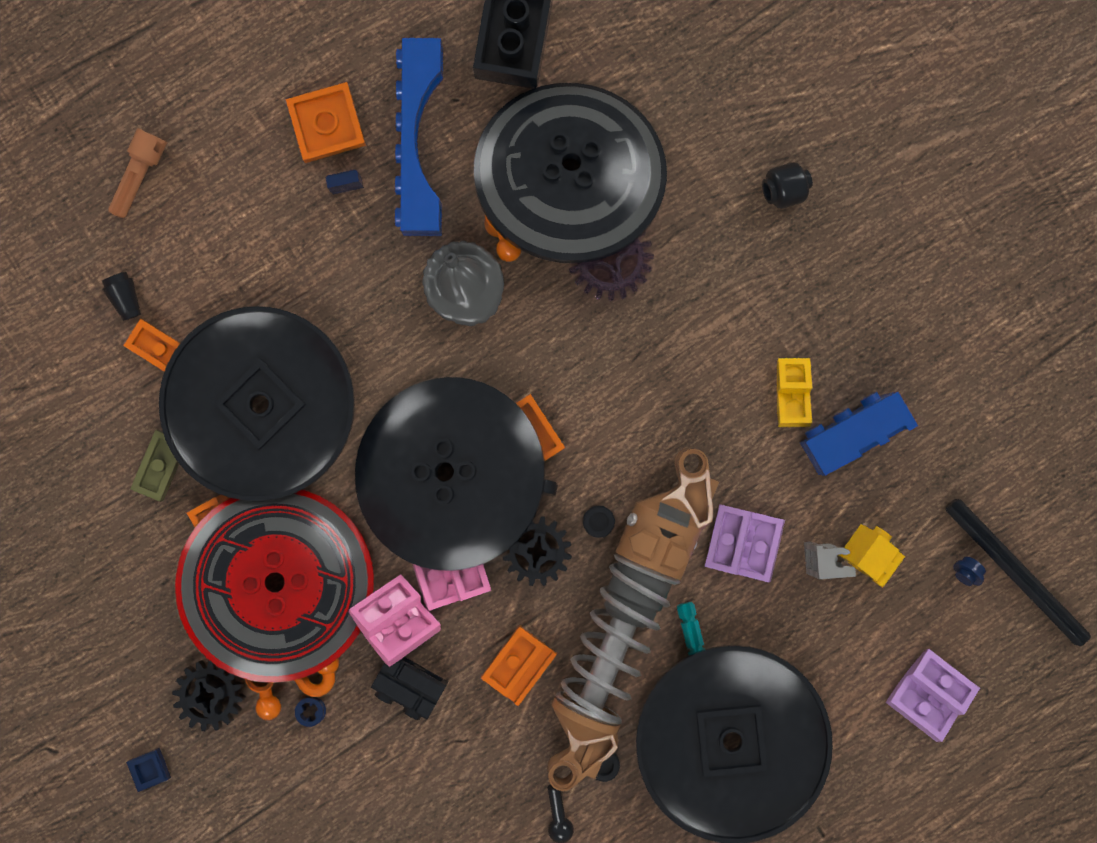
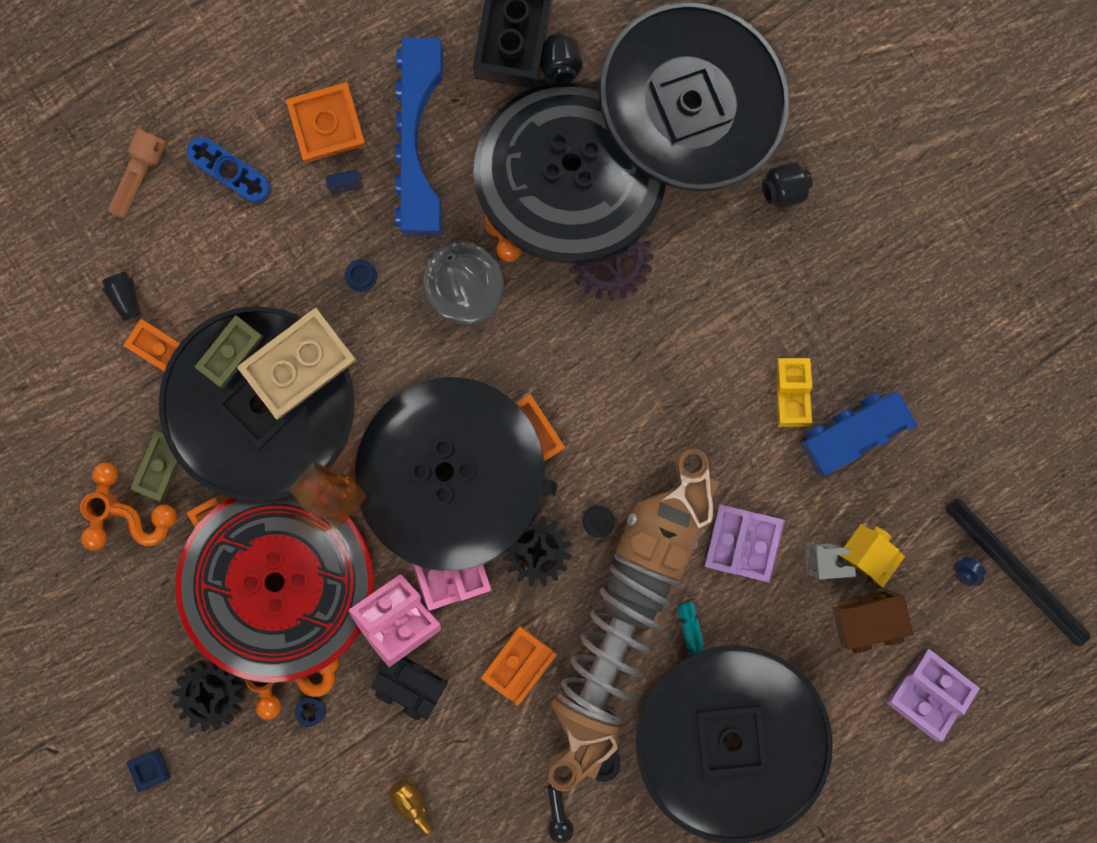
(95, 538): none -> orange piece
(215, 150): none -> blue beam
(229, 351): none -> olive plate
(296, 363): none -> tan plate
(336, 493): none -> clear orange piece
(361, 276): none -> dark blue plate
(410, 805): none -> pearl gold piece
(561, 59): none -> black head
(718, 62): none -> black dish
(873, 620): none -> reddish brown brick

